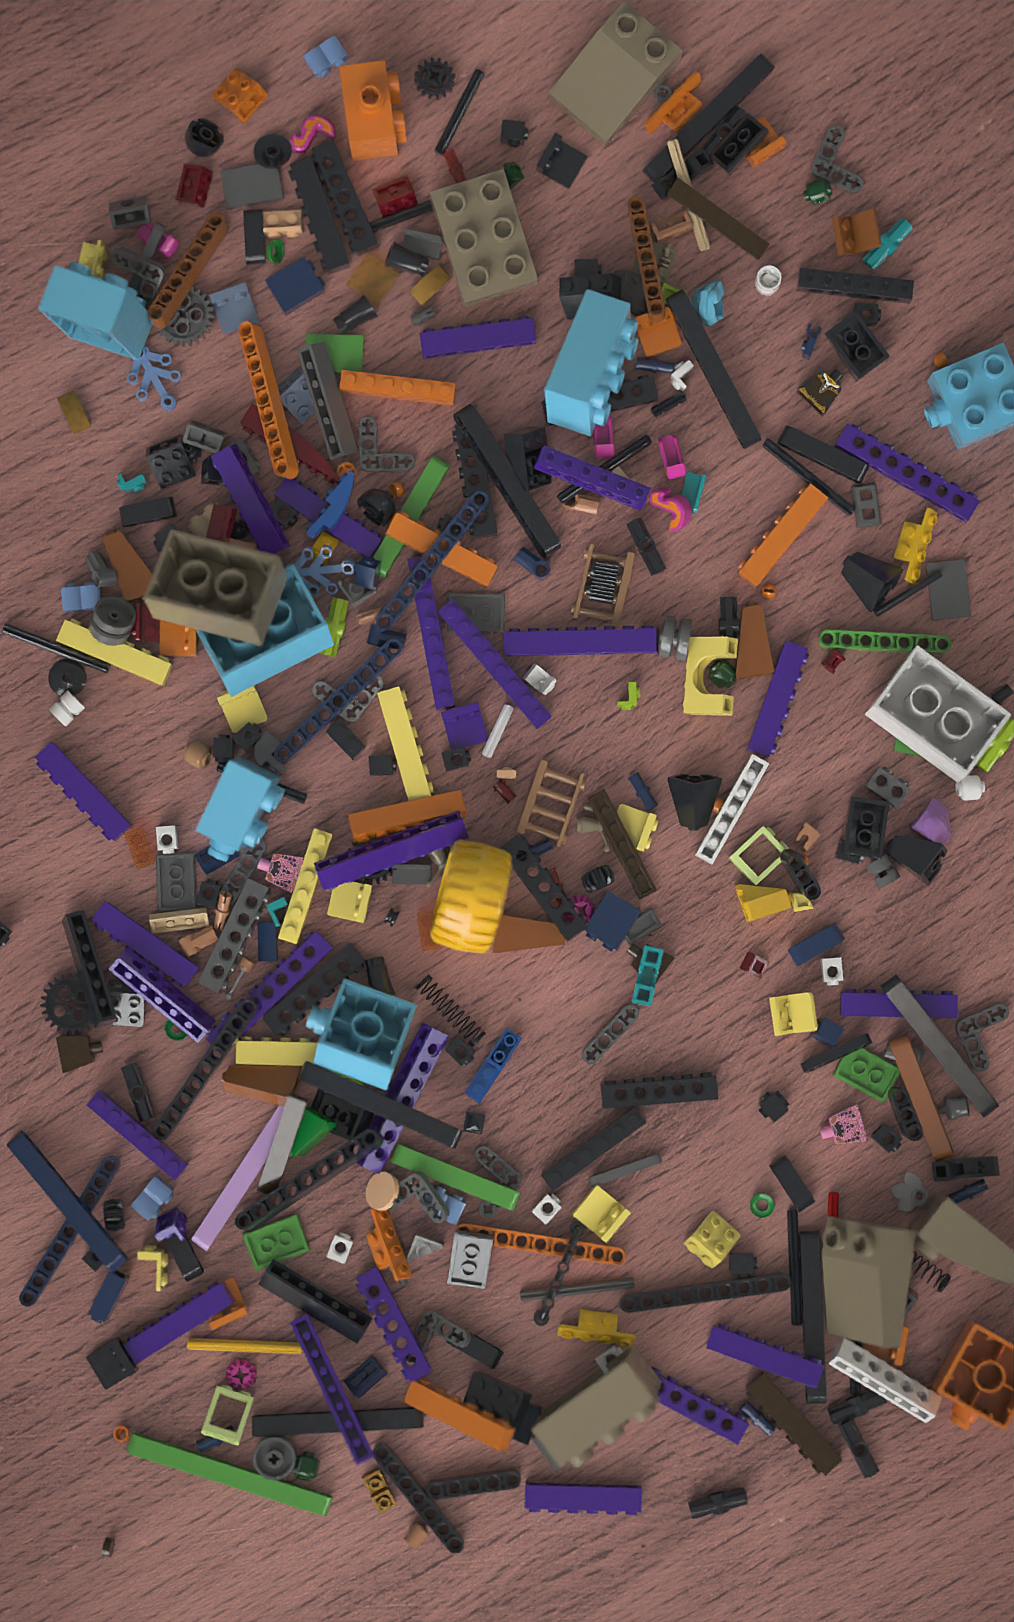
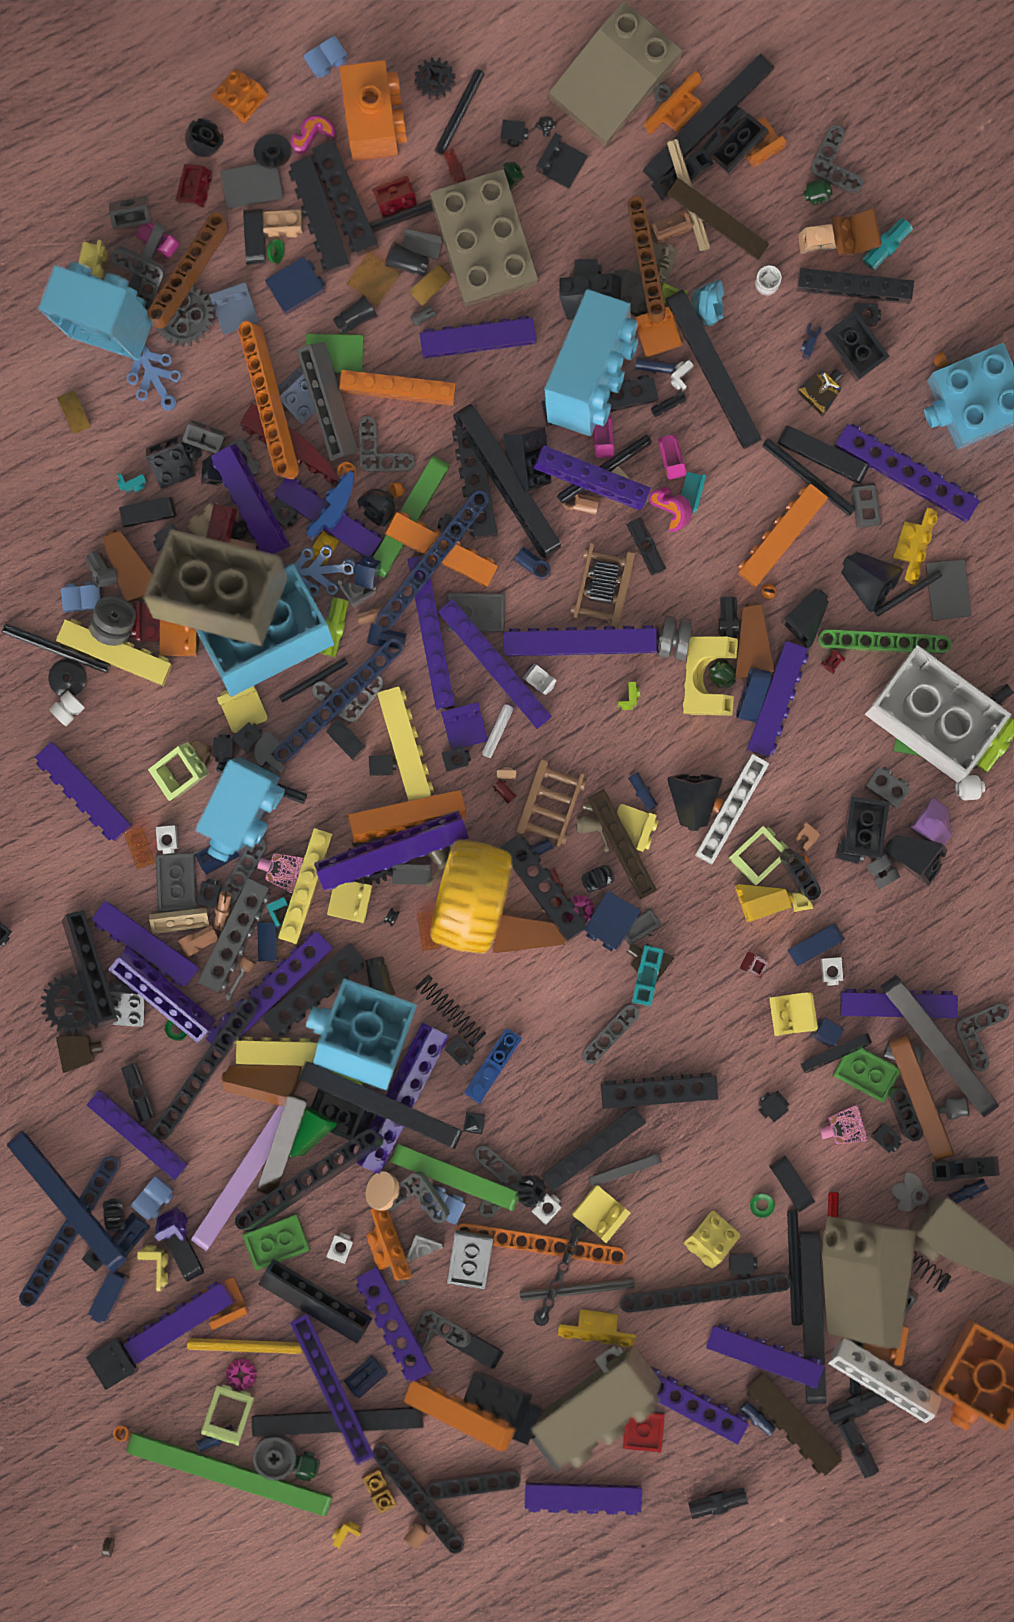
(131, 1234): none -> dark blue slope
(165, 778): none -> yellowish green window
(311, 681): none -> black bar
(340, 1534): none -> yellow bracket
(531, 1191): none -> black gear
(546, 124): none -> black plant
(646, 1434): none -> red tile
(753, 694): none -> dark blue beam
(807, 617): none -> black slope
(817, 239): none -> light nougat torso

